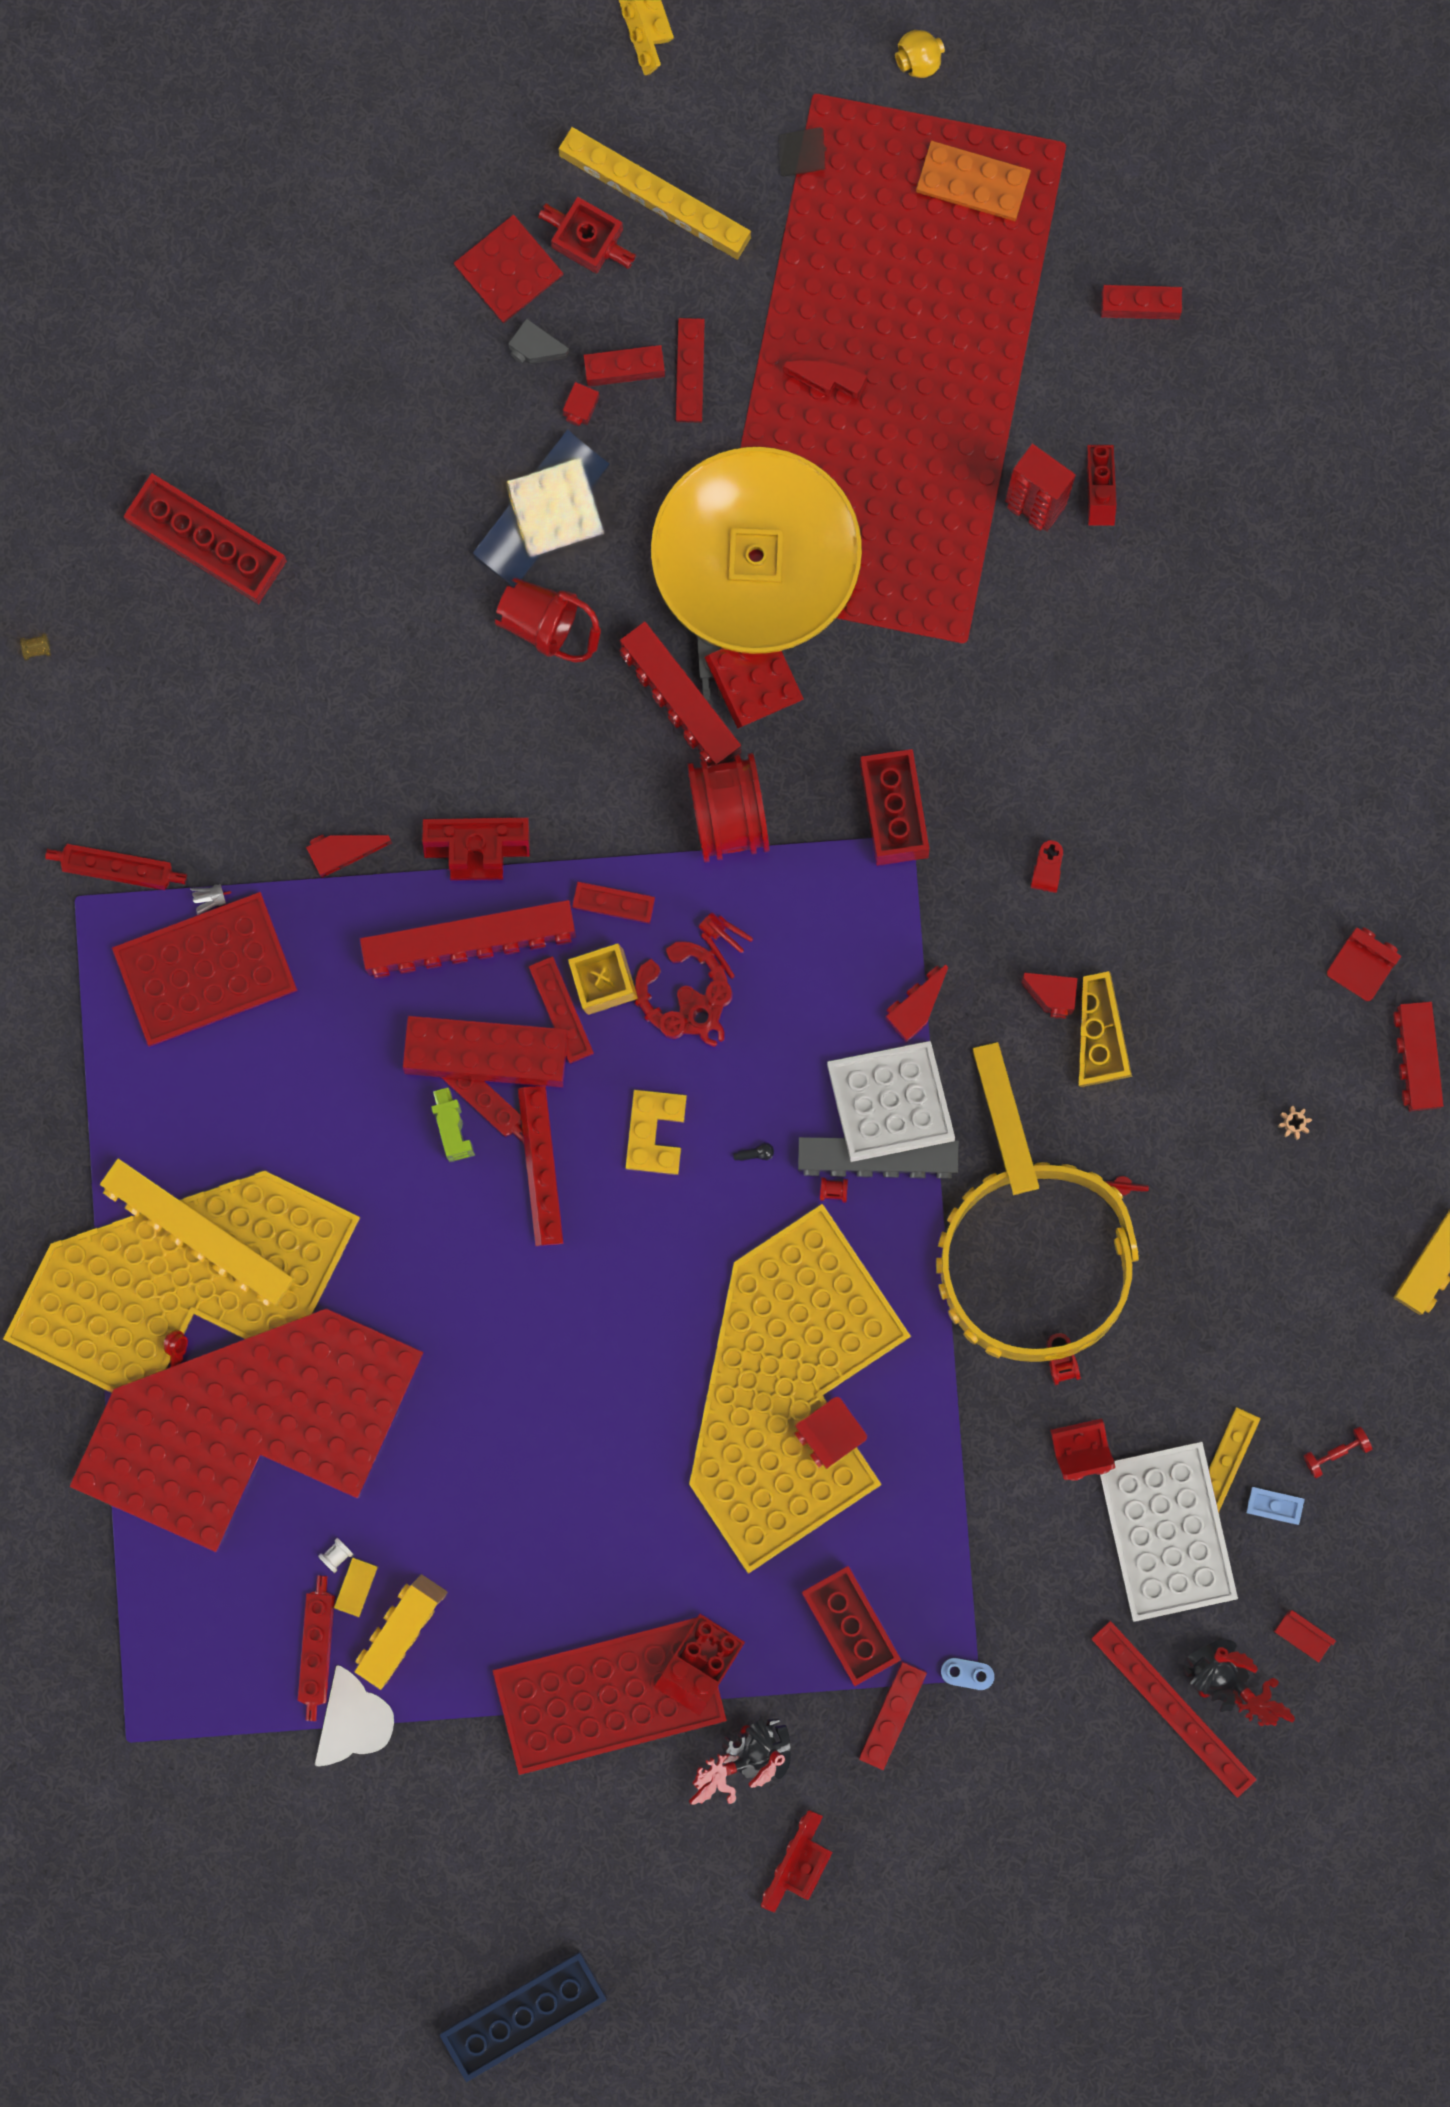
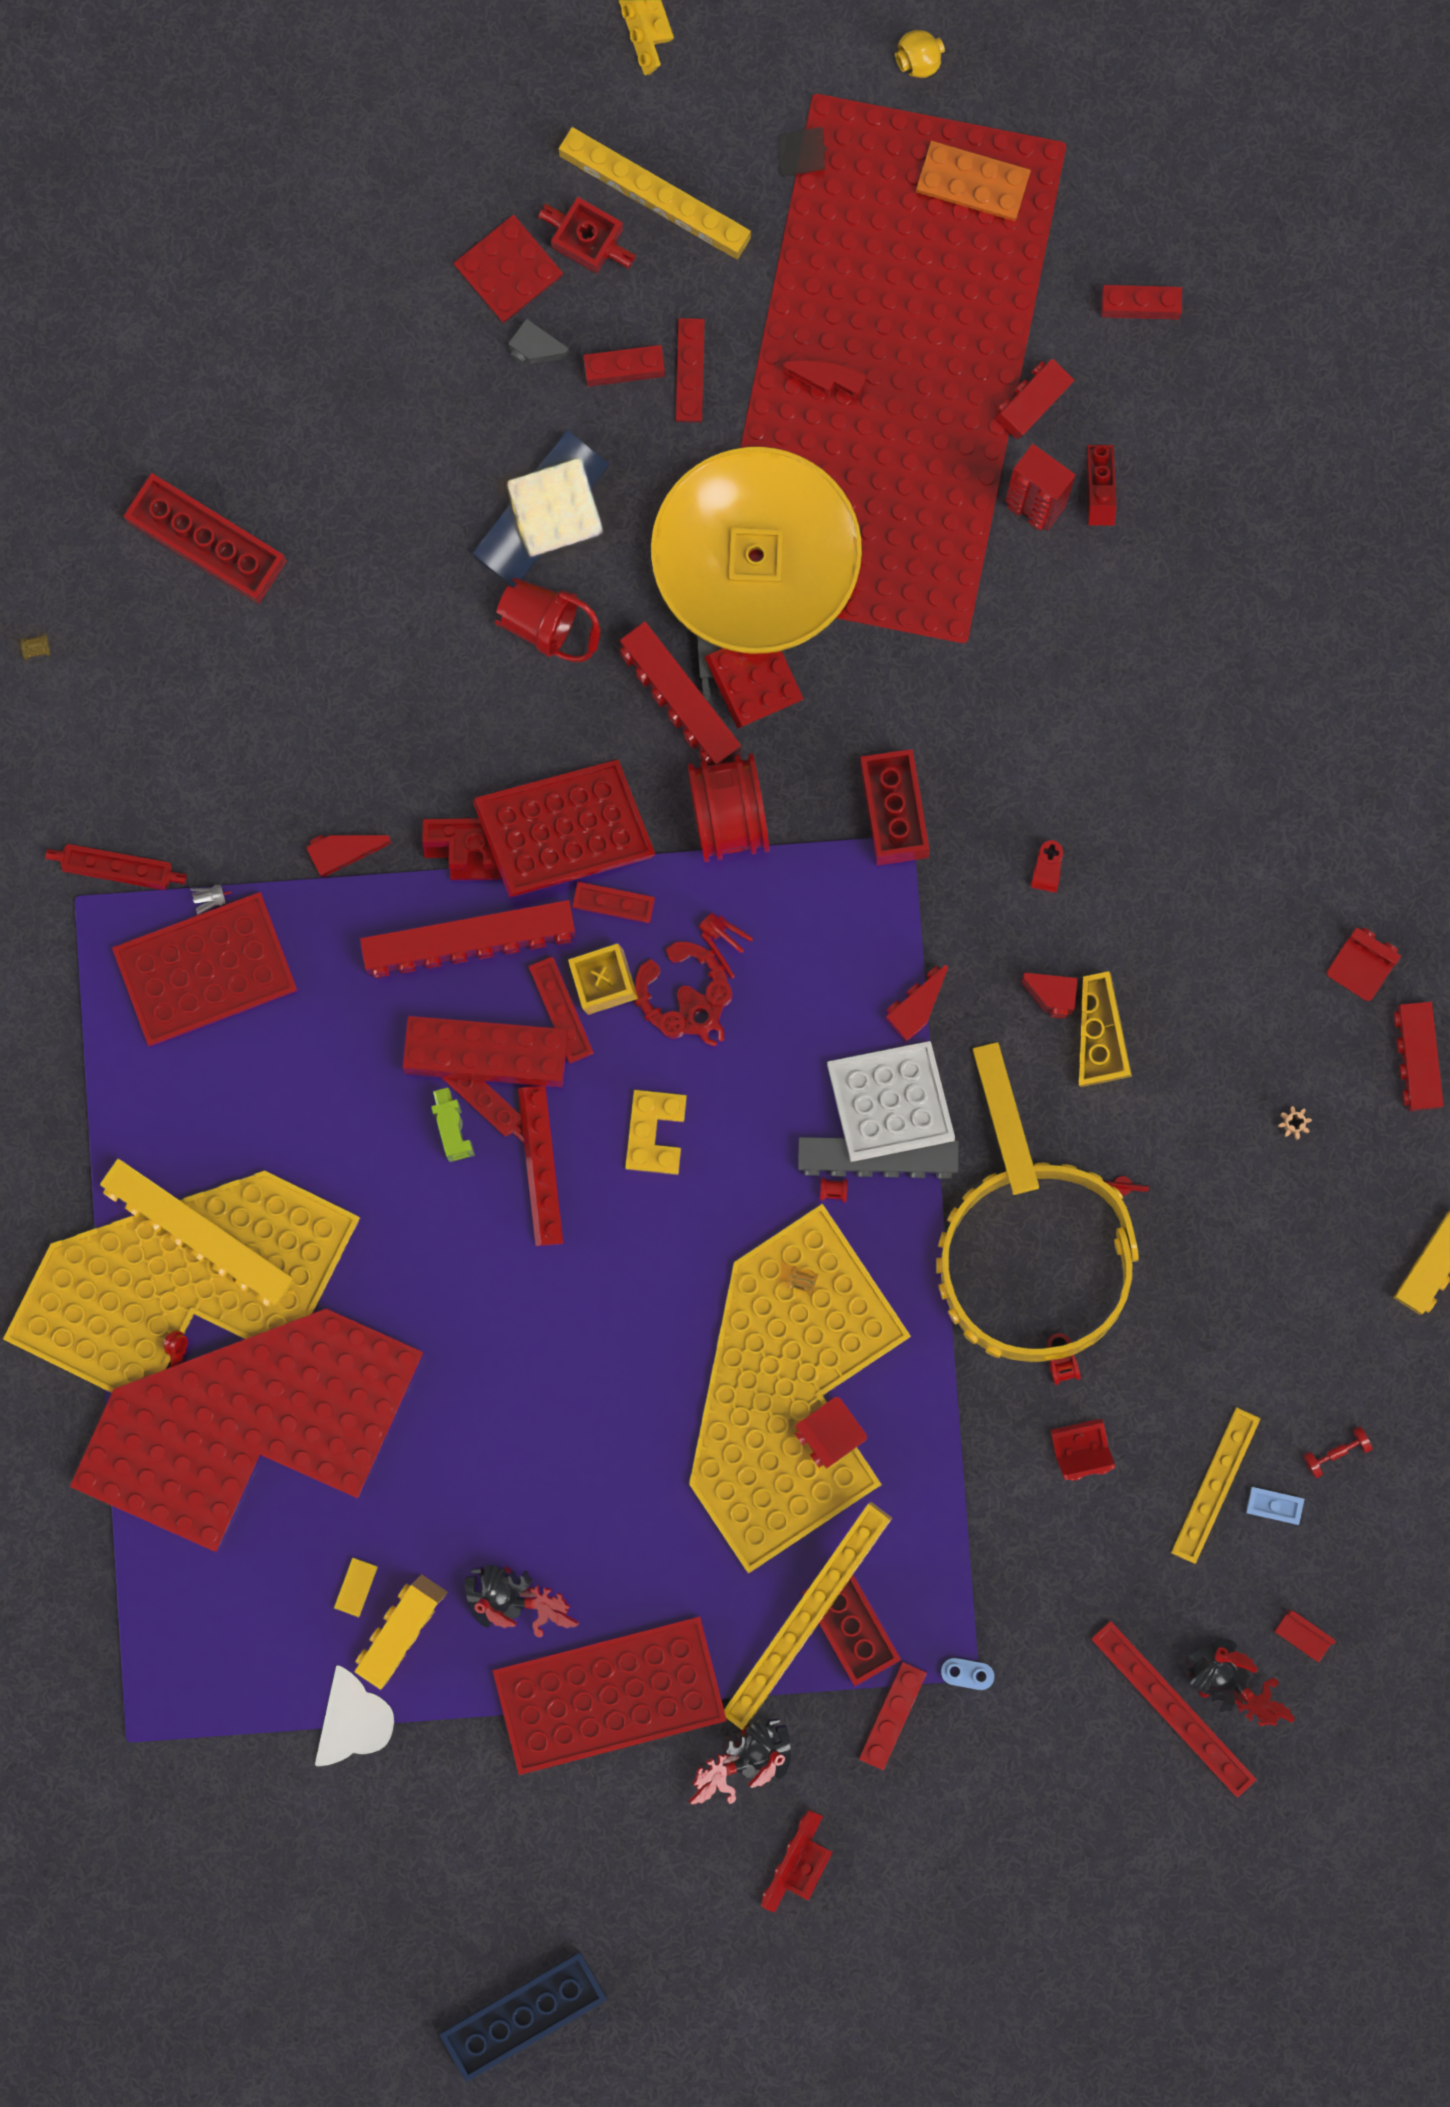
(316, 1648): red plate -> none
(335, 1555): white bush -> none
(501, 1600): none -> helmet
(563, 828): none -> red plate
(580, 404): red brick -> none
(699, 1664): red slope -> none
(764, 1152): black piece -> none
(802, 1281): none -> clear yellow bush
(807, 1615): none -> yellow plate
(1033, 398): none -> red brick
(1168, 1532): white plate -> none

